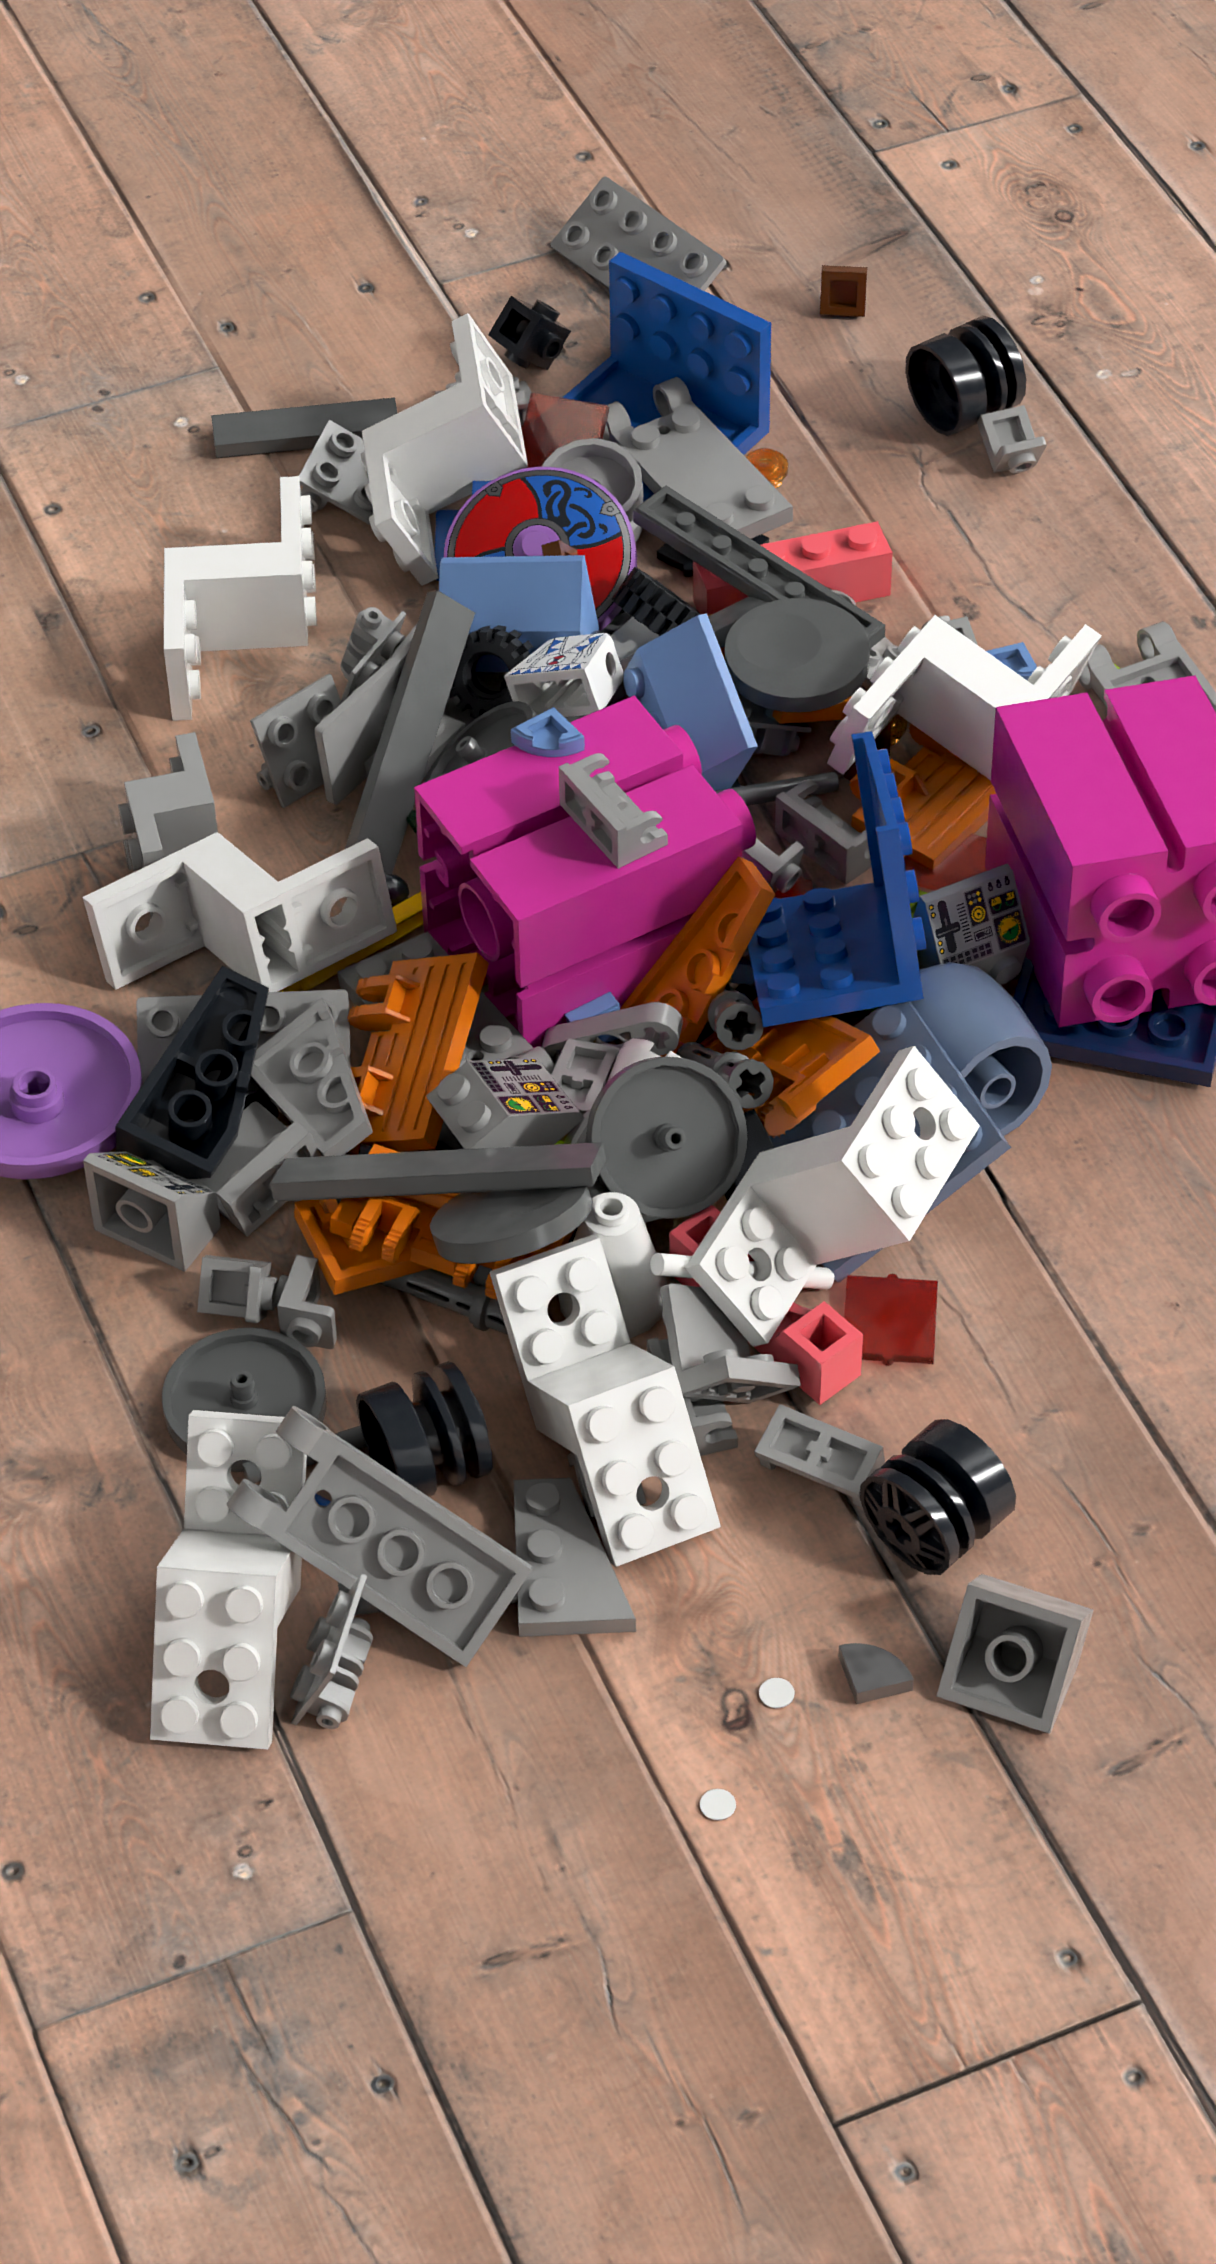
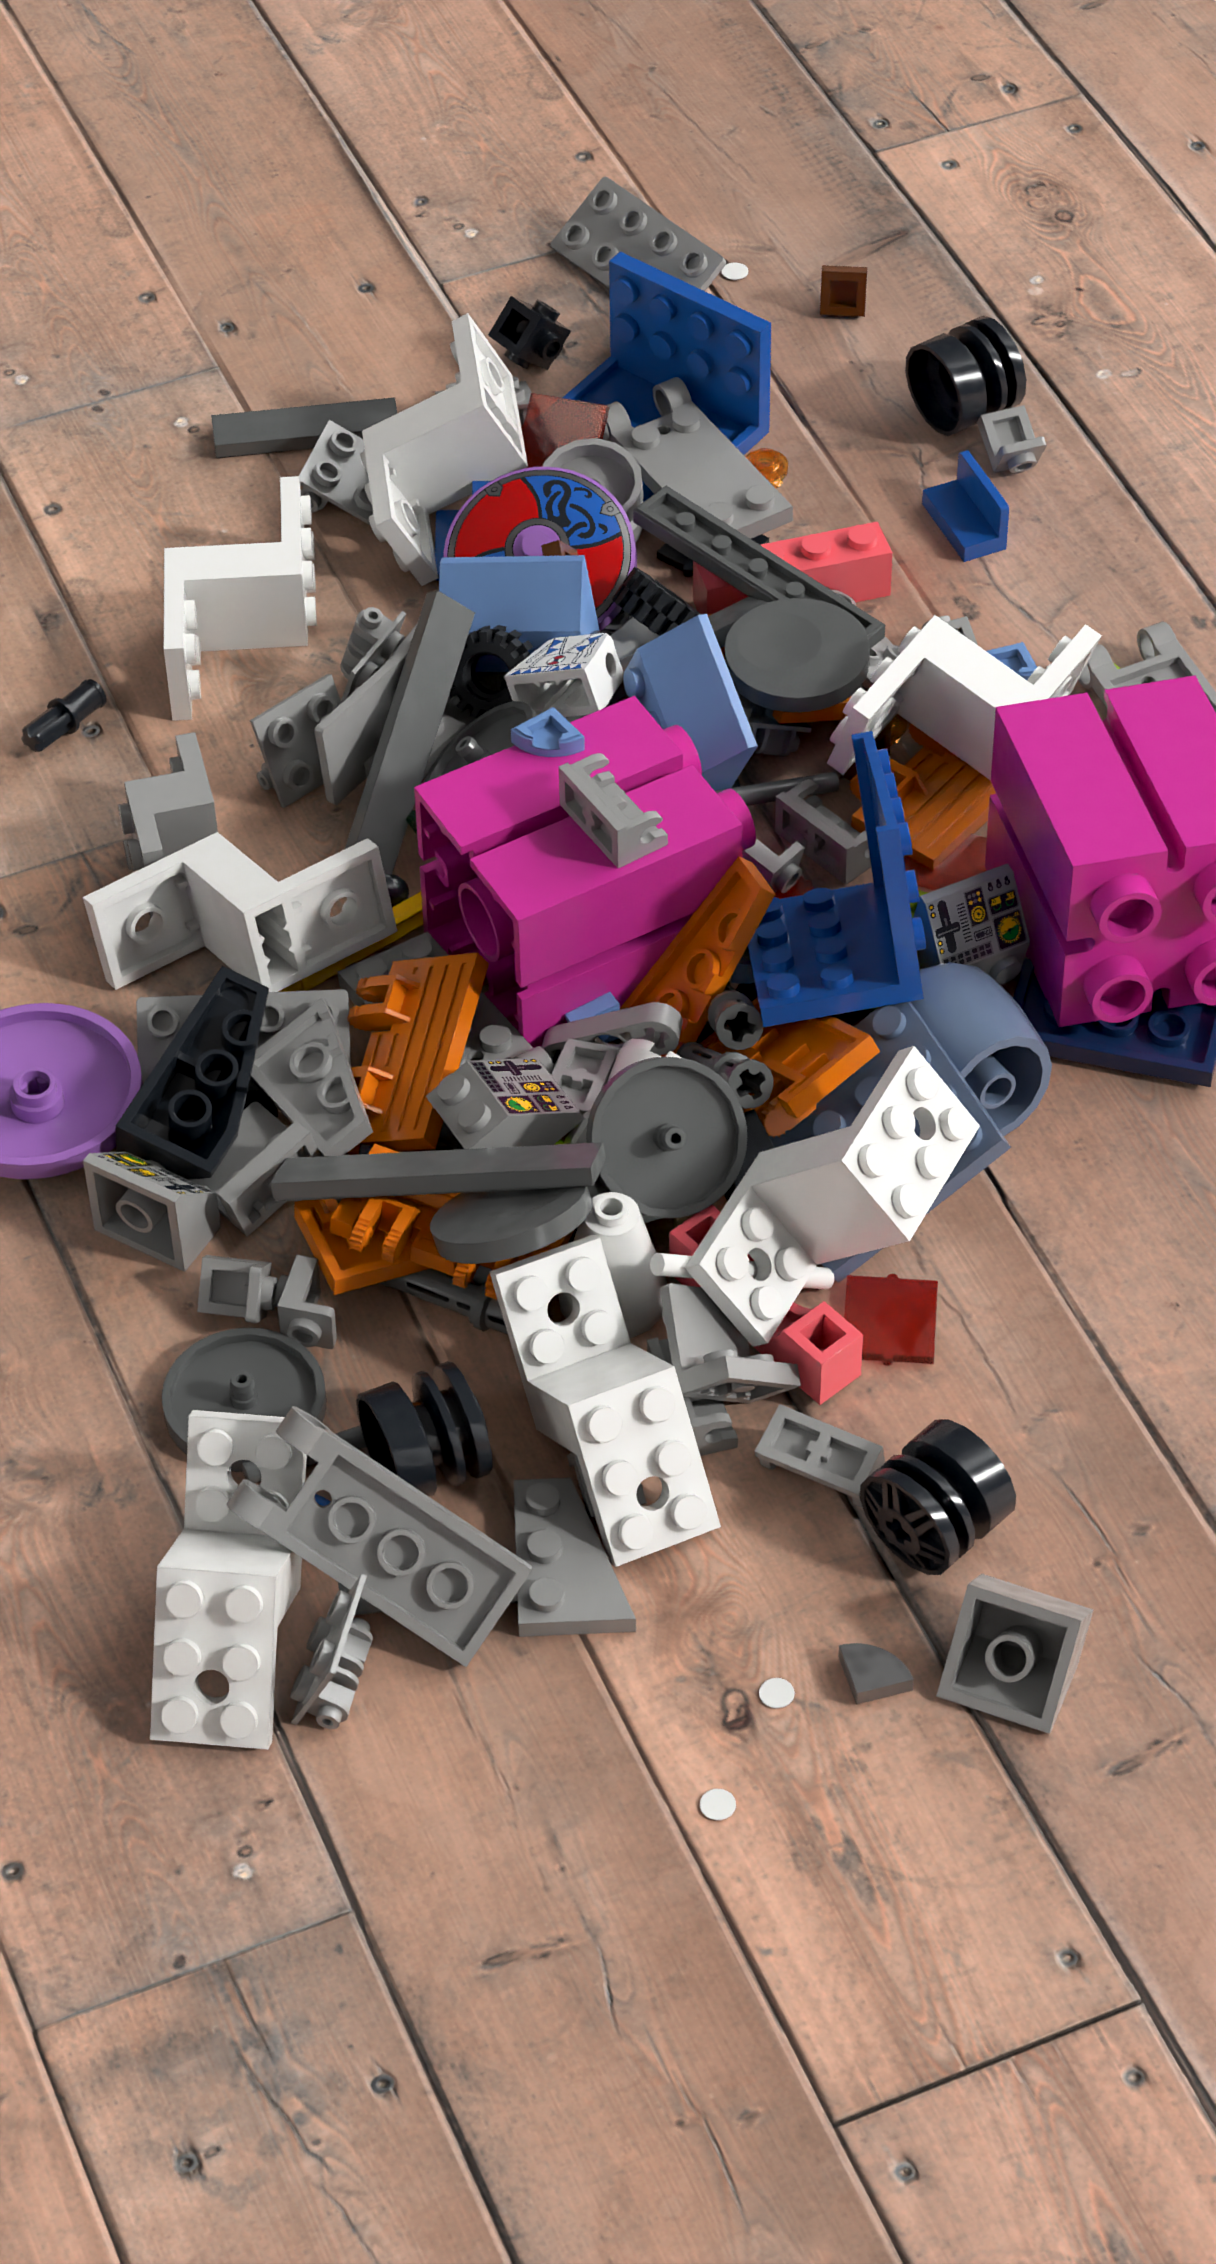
(63, 715): none -> black axle
(735, 271): none -> white sticker
(969, 511): none -> blue panel

